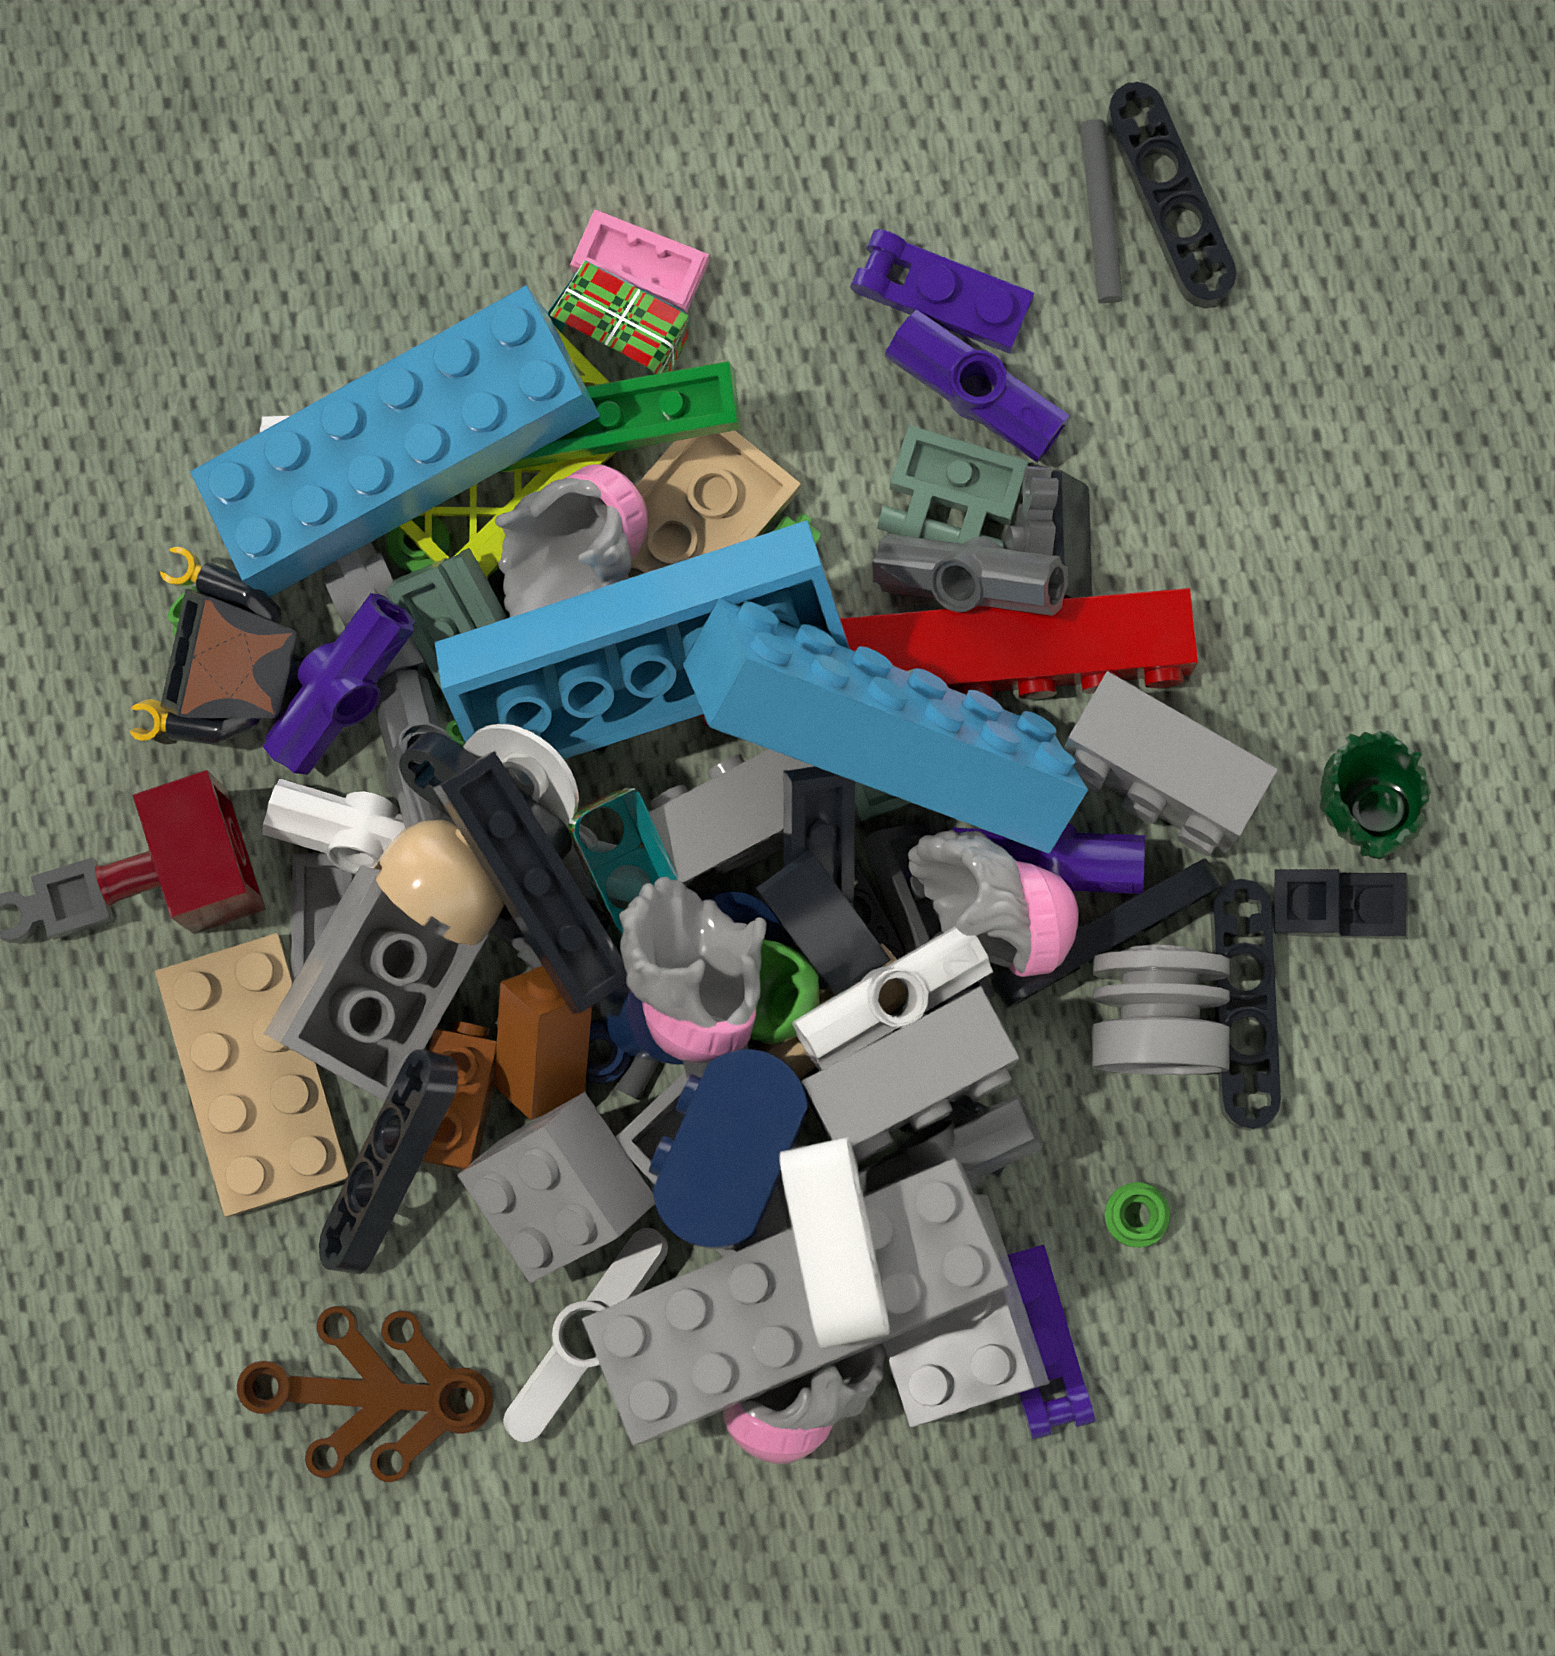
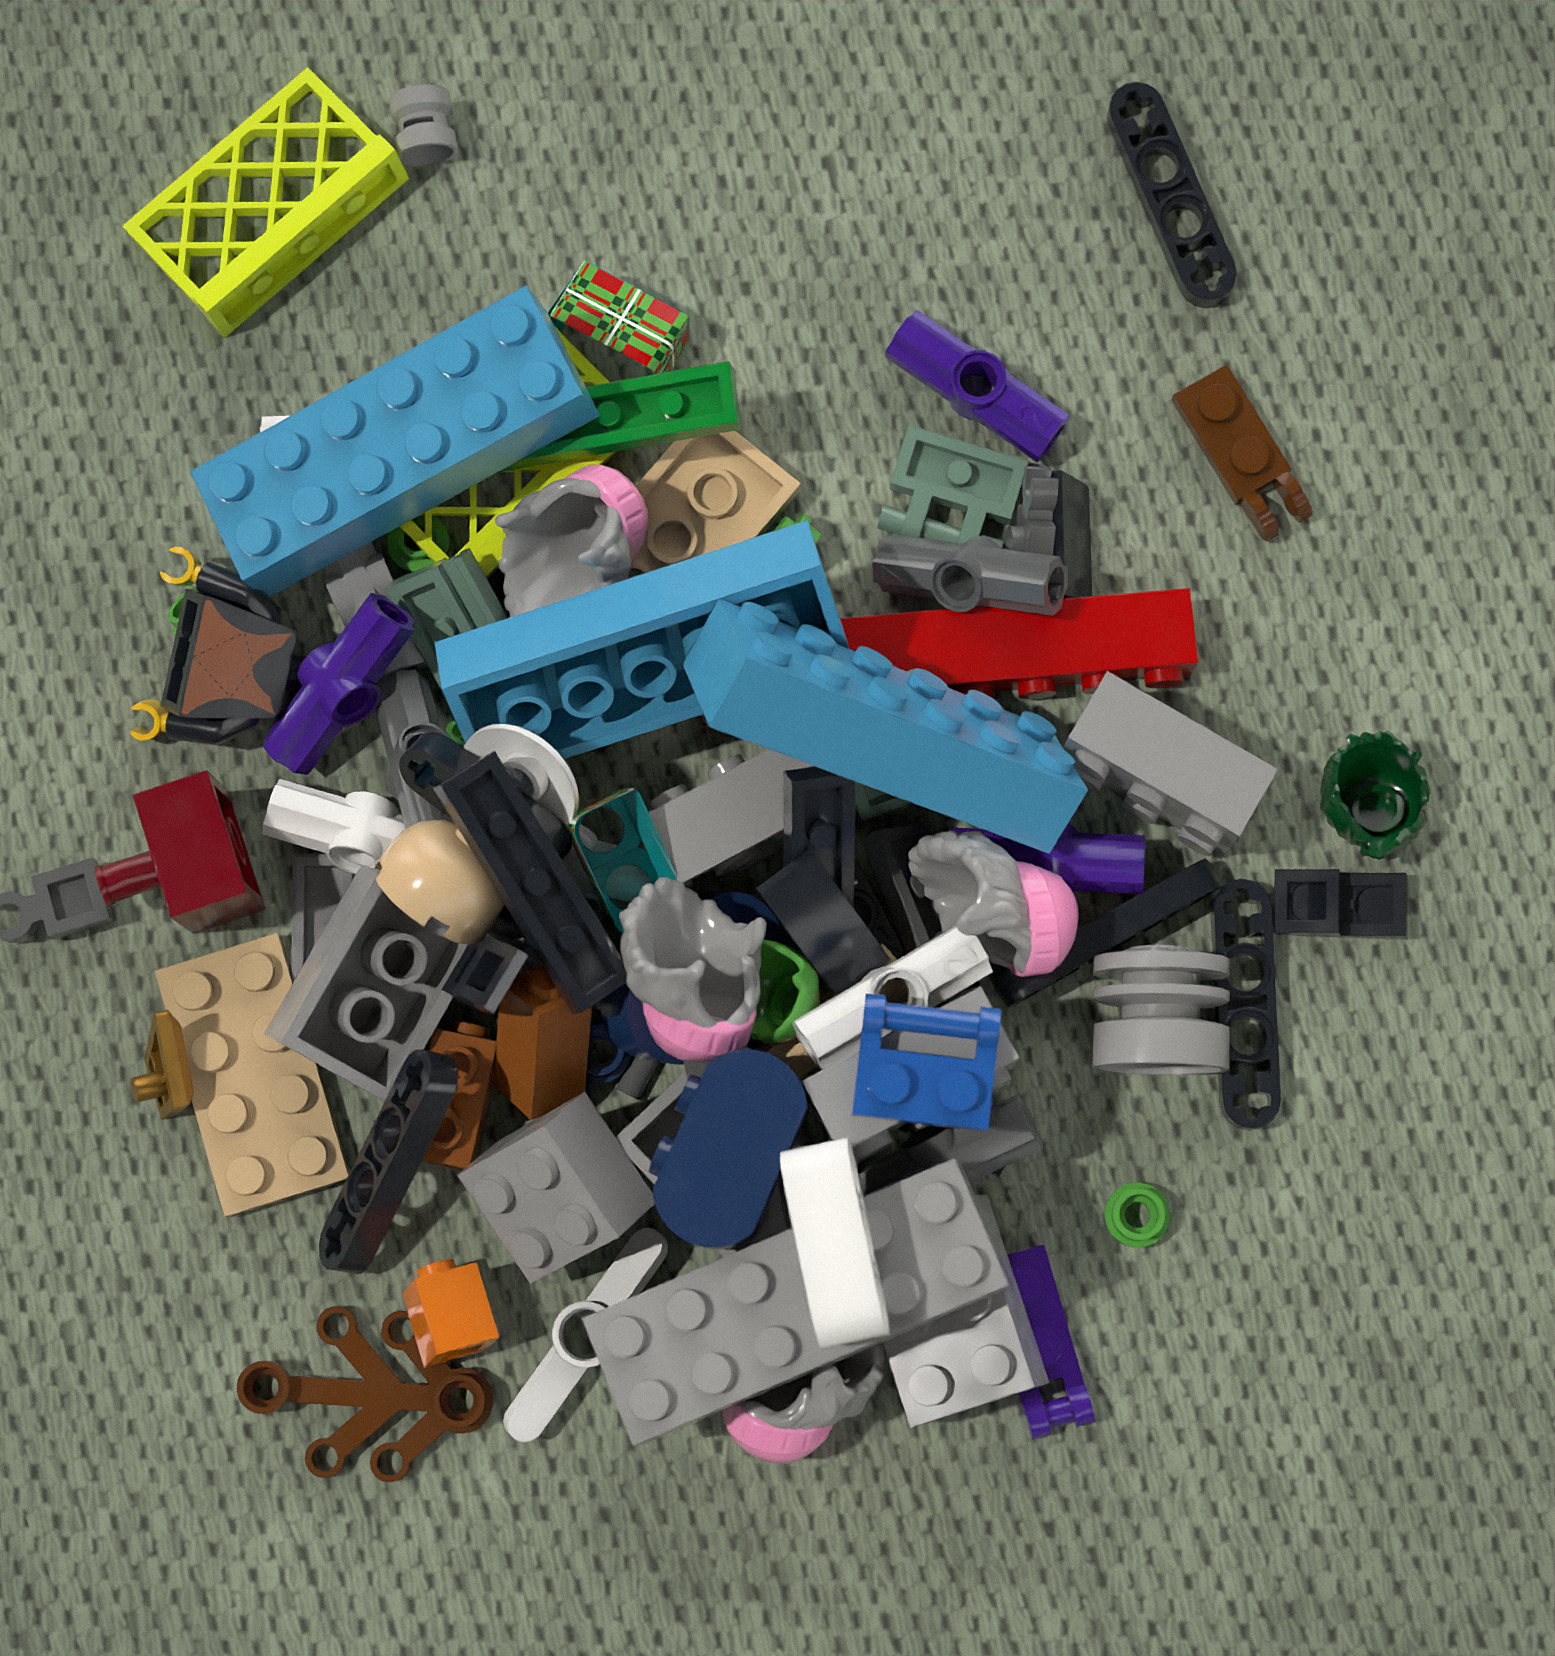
(167, 1068): none -> pearl gold piece
(289, 242): none -> neon yellow fence
(423, 125): none -> light grey wheel
(449, 1312): none -> orange brick
(484, 974): none -> black slope
(642, 259): bright pink plate -> none
(926, 1086): none -> blue plate
(943, 291): dark purple plate -> none
(1101, 211): dark grey bar -> none
(1240, 448): none -> reddish brown hinge

